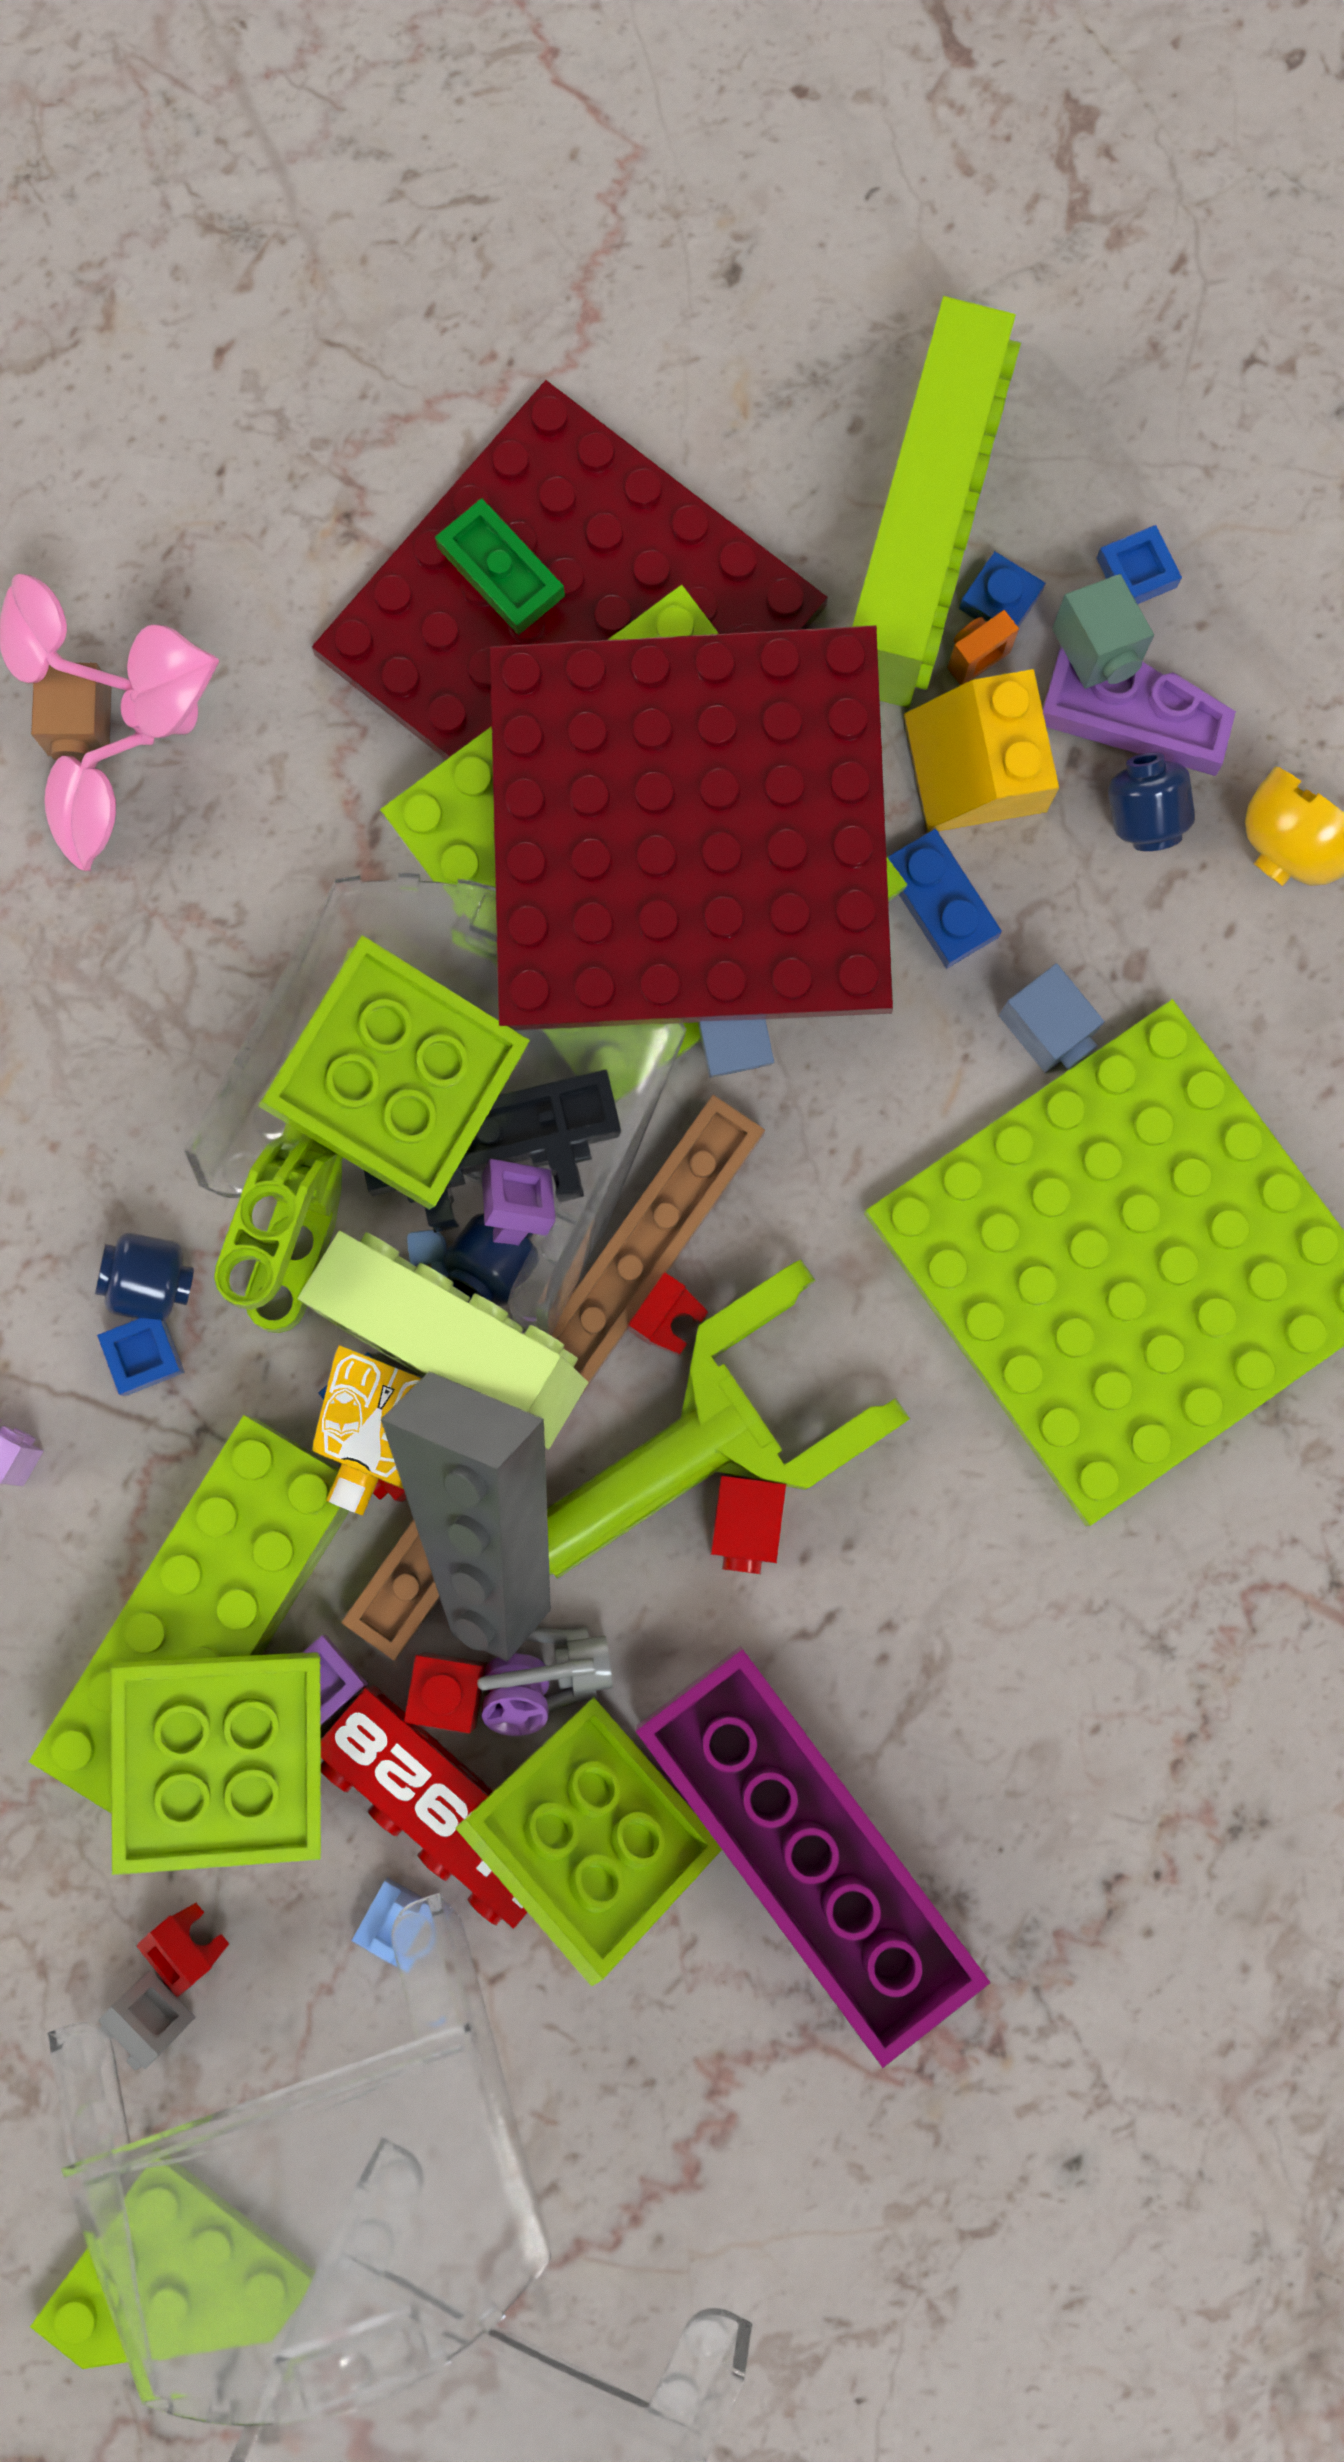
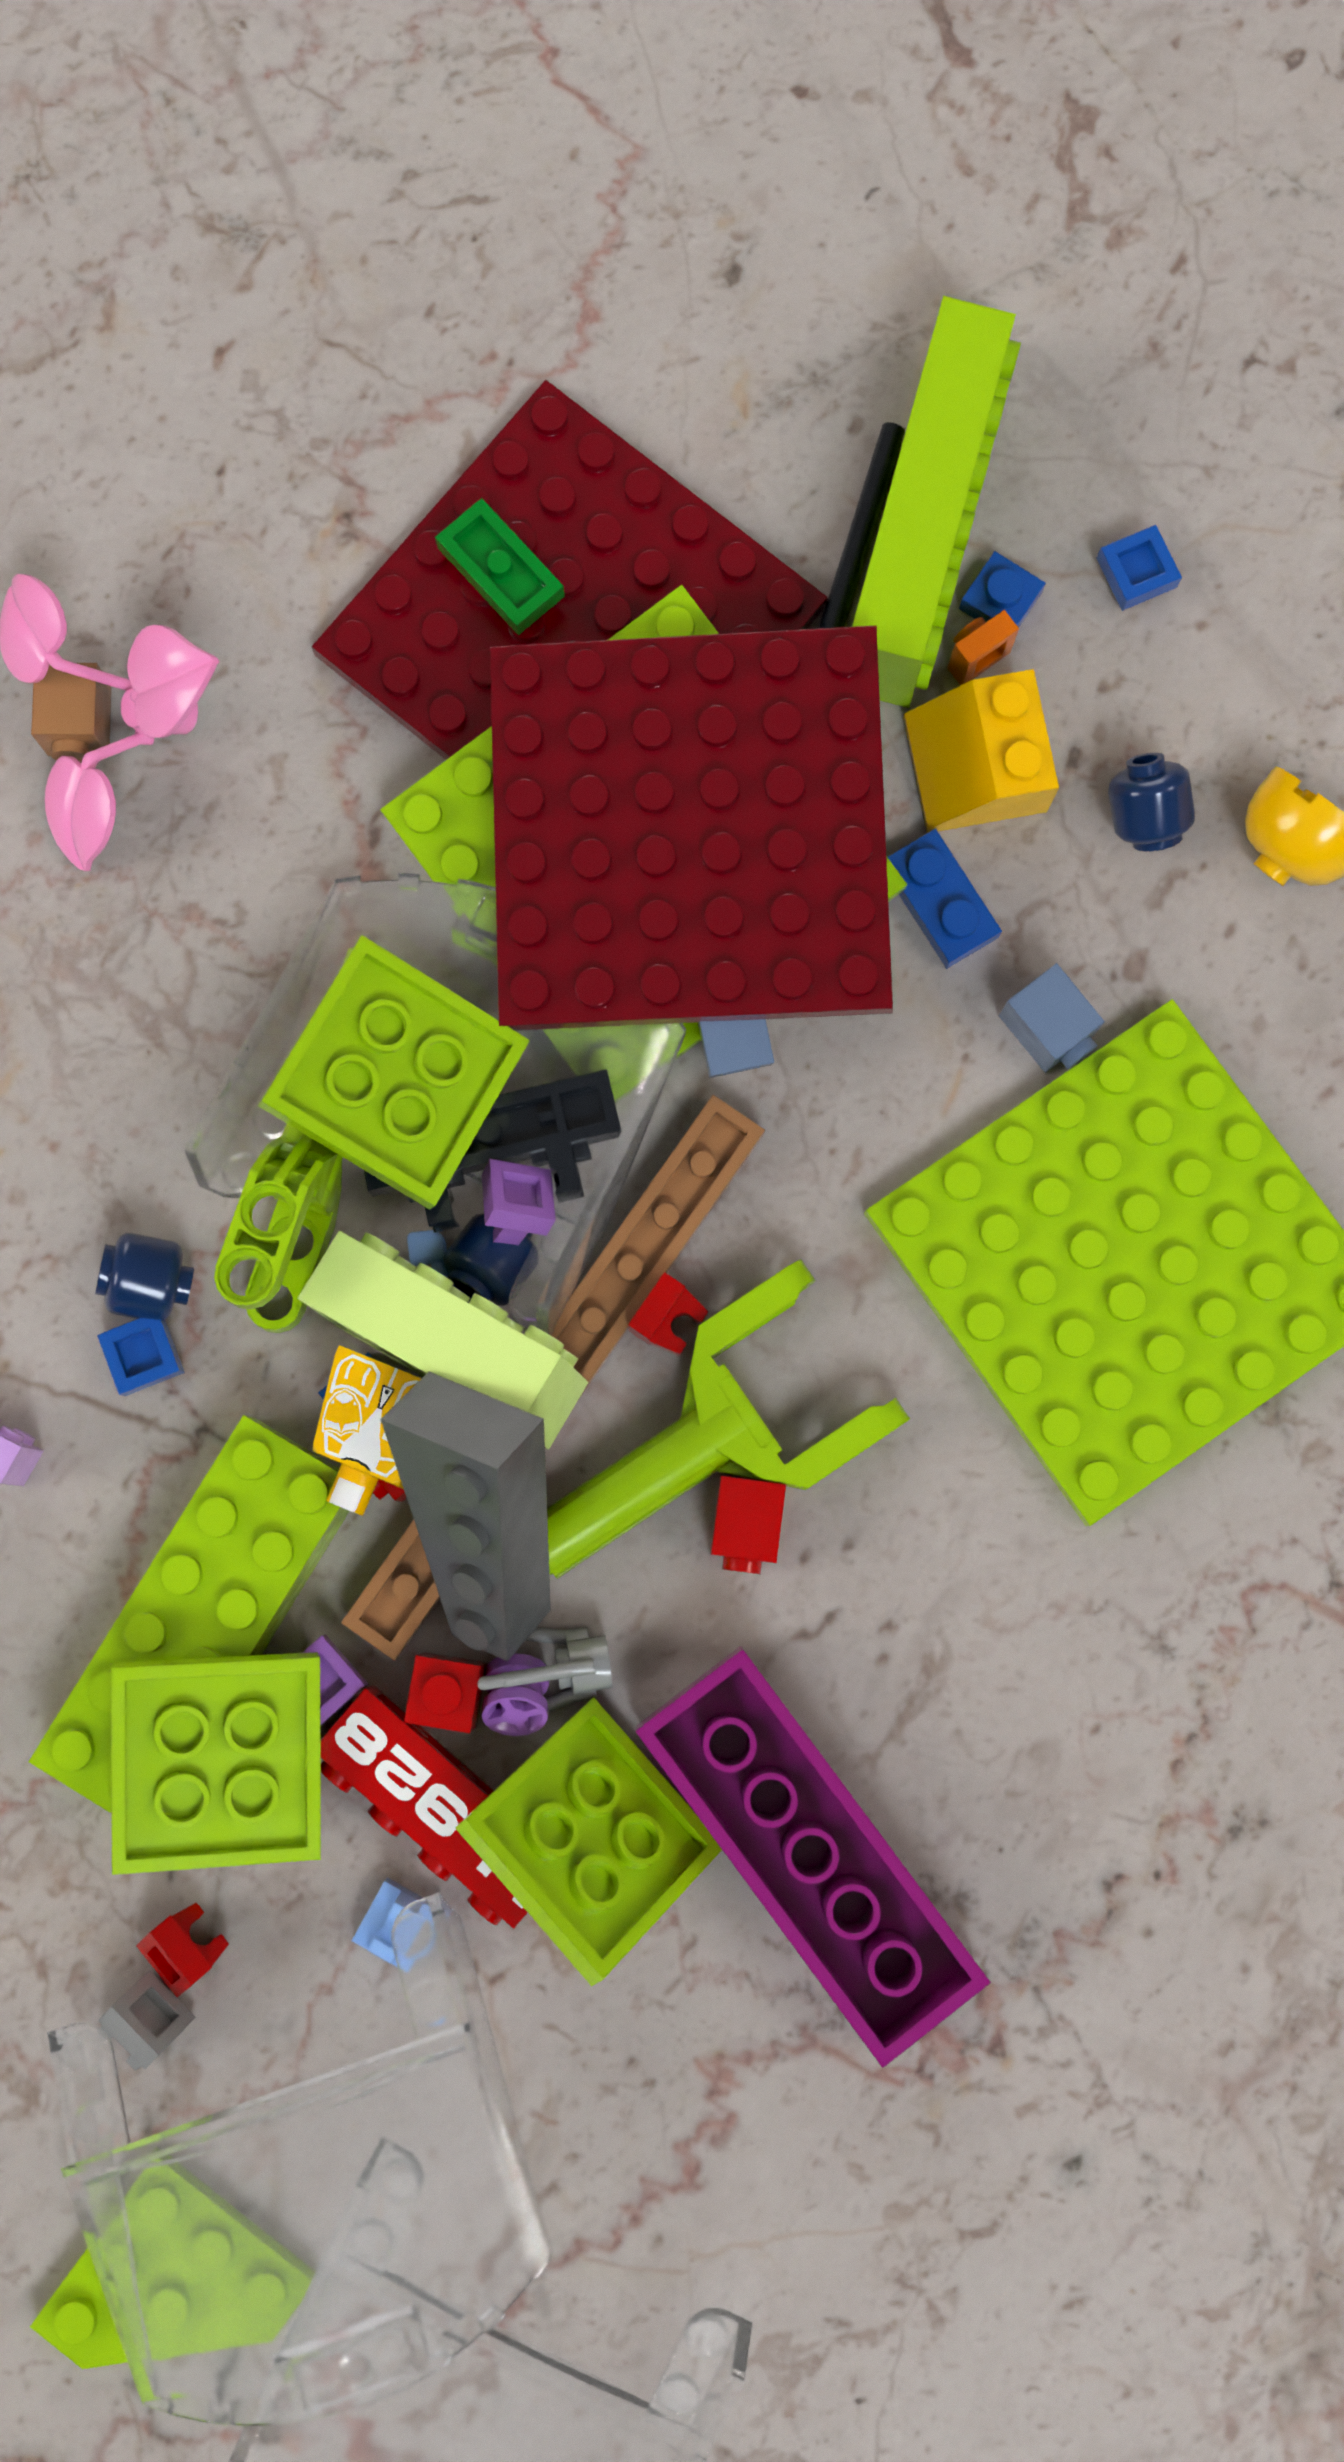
(863, 526): none -> black bar
(1103, 632): sand green brick -> none
(1142, 715): medium lavender wing -> none

